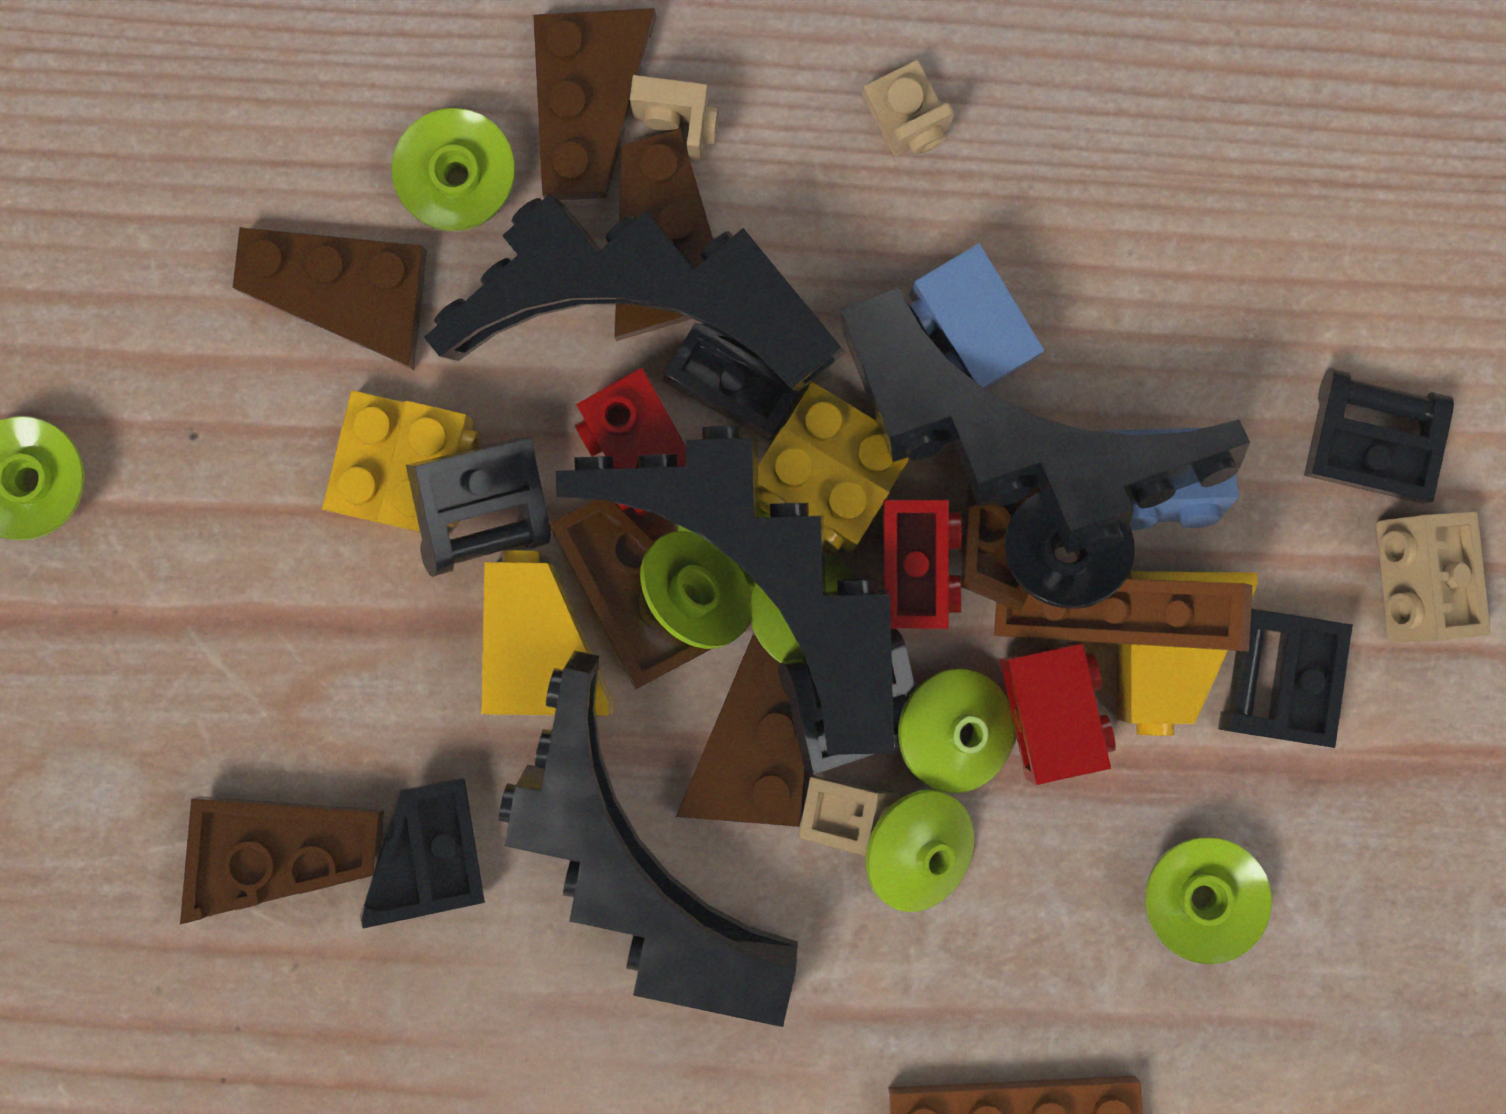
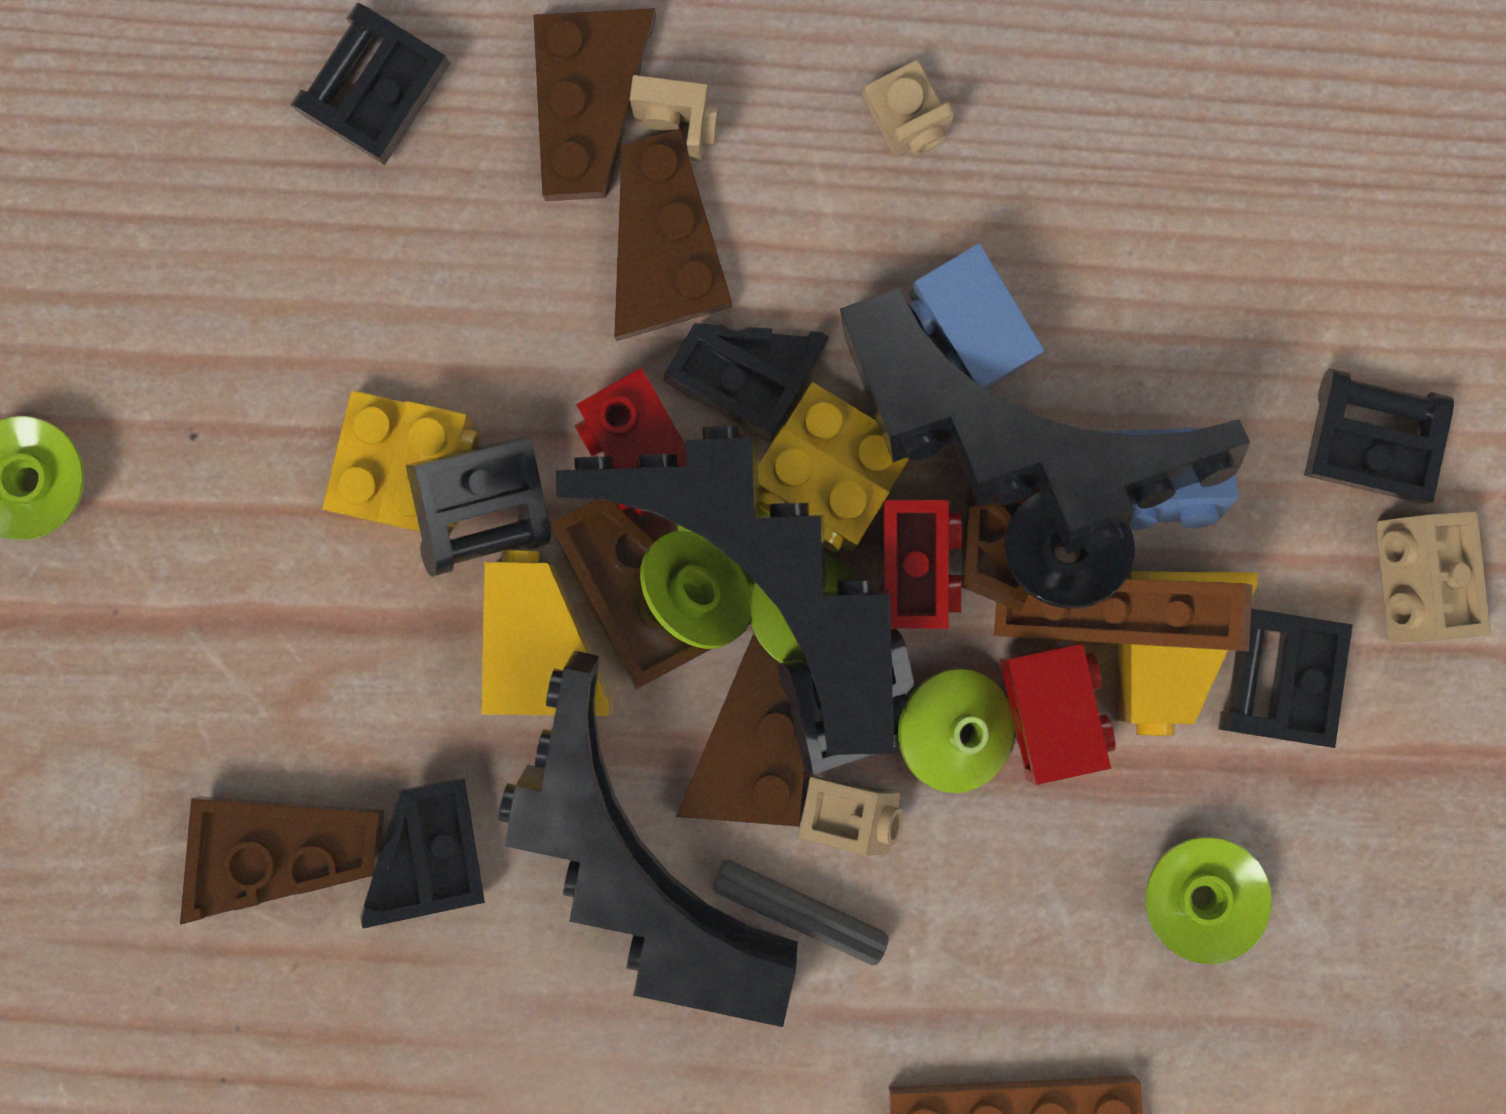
(341, 284): reddish brown wing -> none
(386, 92): none -> black plate
(434, 148): lime dish -> none
(640, 266): black arch -> none
(801, 912): none -> dark grey axle
(919, 850): lime dish -> none

